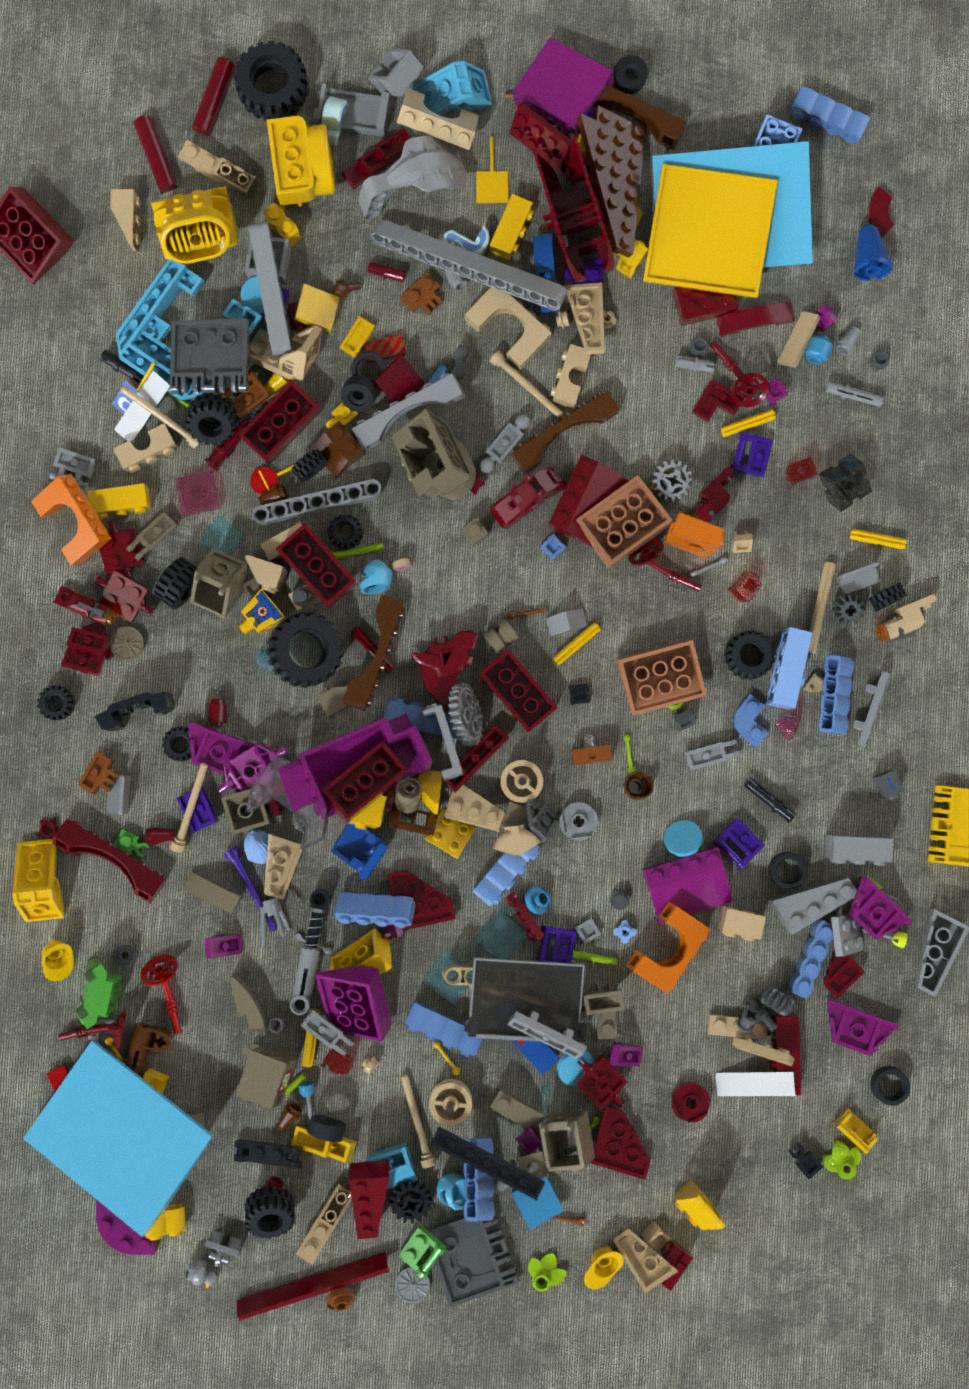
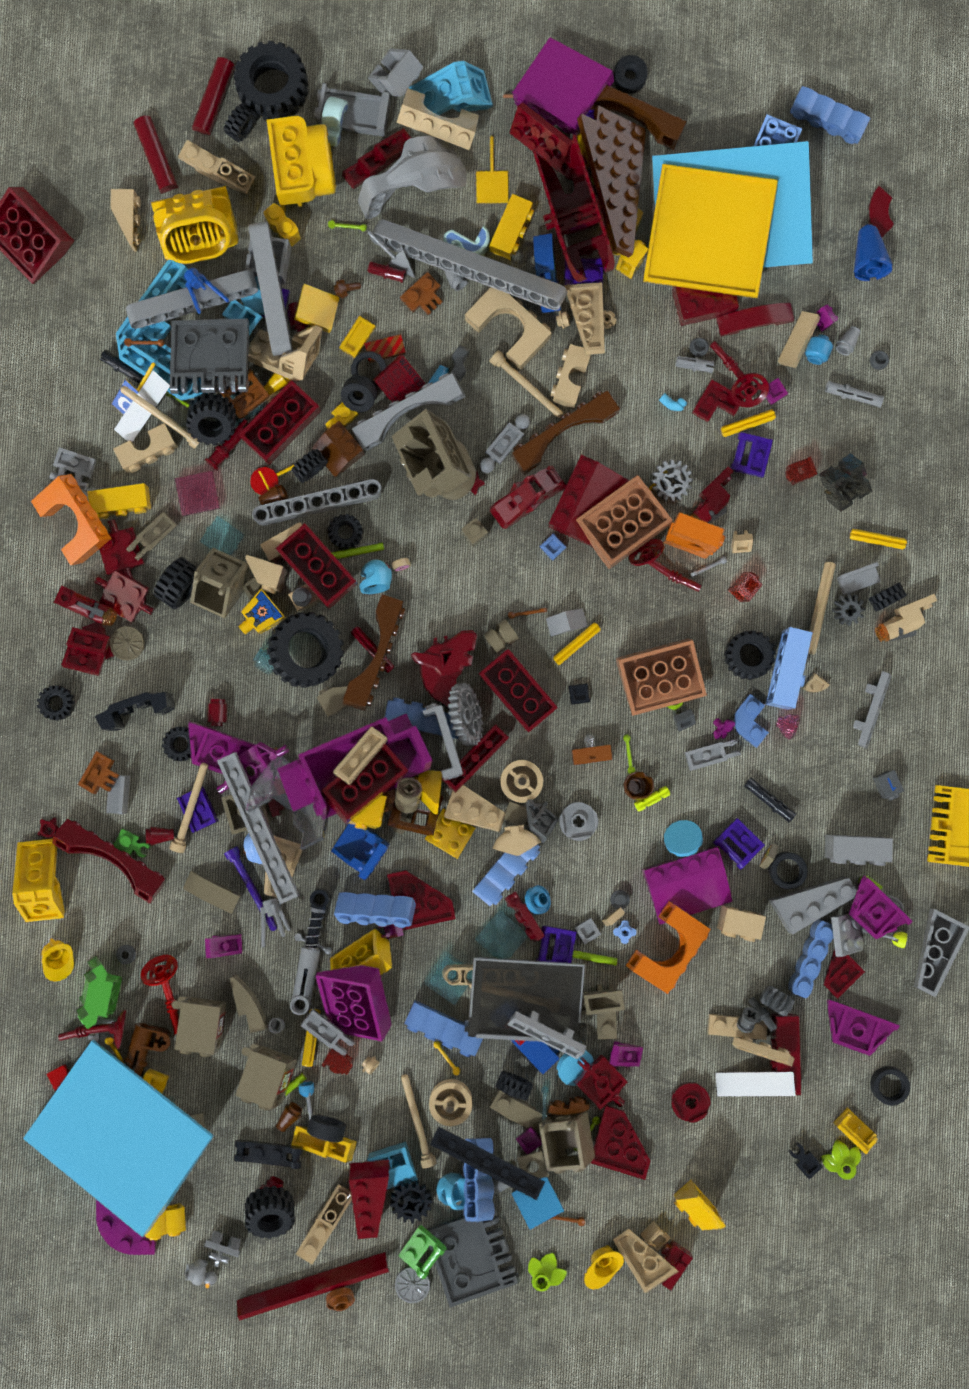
(128, 342): none -> dark orange hinge
(180, 302): none -> light grey beam
(197, 280): none -> blue plant
(199, 1025): none -> dark tan container
(240, 123): none -> black tyre
(258, 829): none -> light grey plate
(332, 225): none -> lime hinge
(360, 755): none -> tan plate
(399, 261): none -> light grey piece
(514, 1085): none -> black tyre
(575, 1105): none -> dark orange slope
(613, 917): none -> tan tile
(652, 799): none -> neon yellow axle
(671, 404): none -> medium azure arm
(722, 728): none -> magenta plant
(769, 856): none -> dark tan tile
(836, 689): medium blue brick -> none

